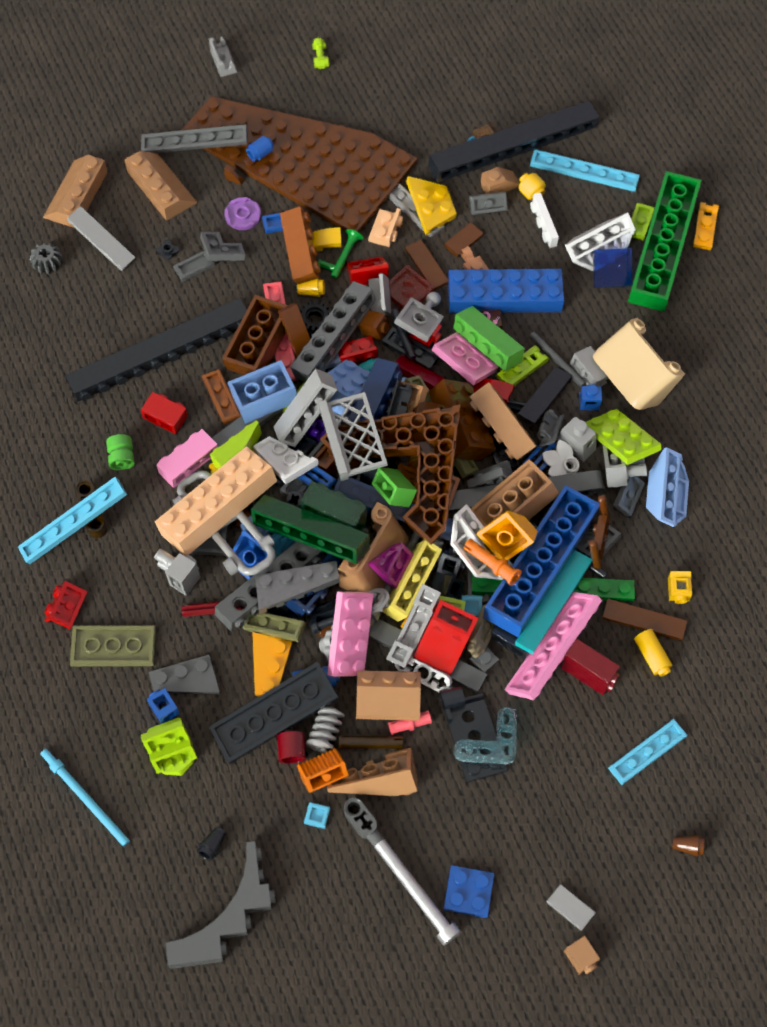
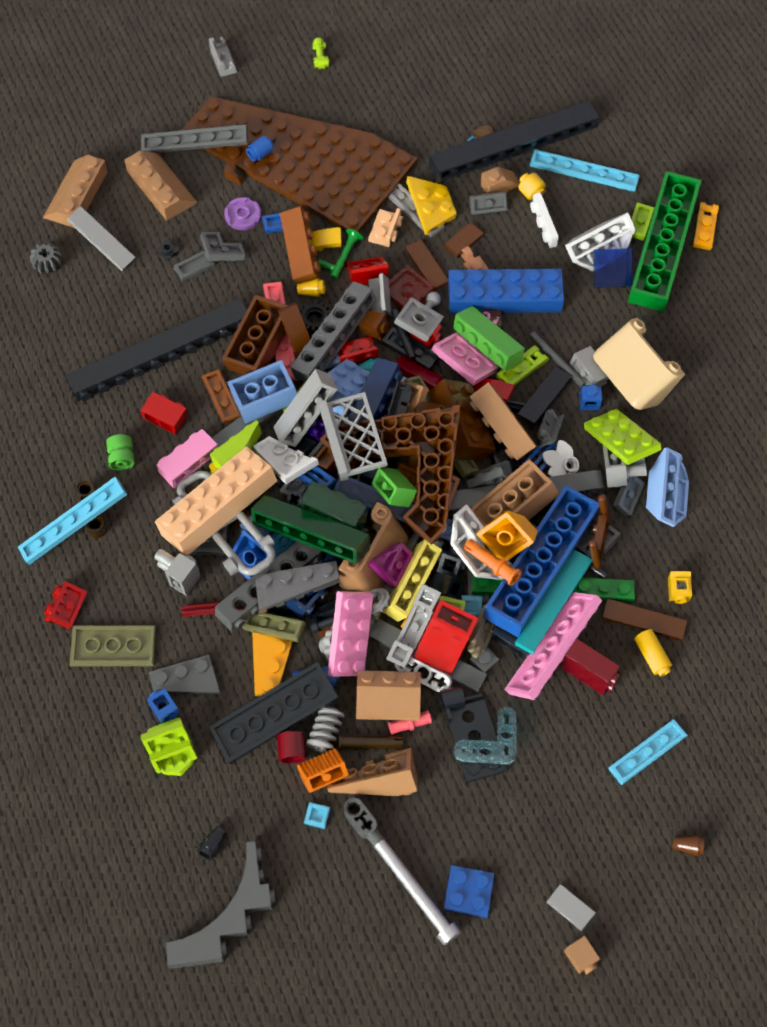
(58, 767): medium azure bar -> none
(579, 437): light grey torso -> none

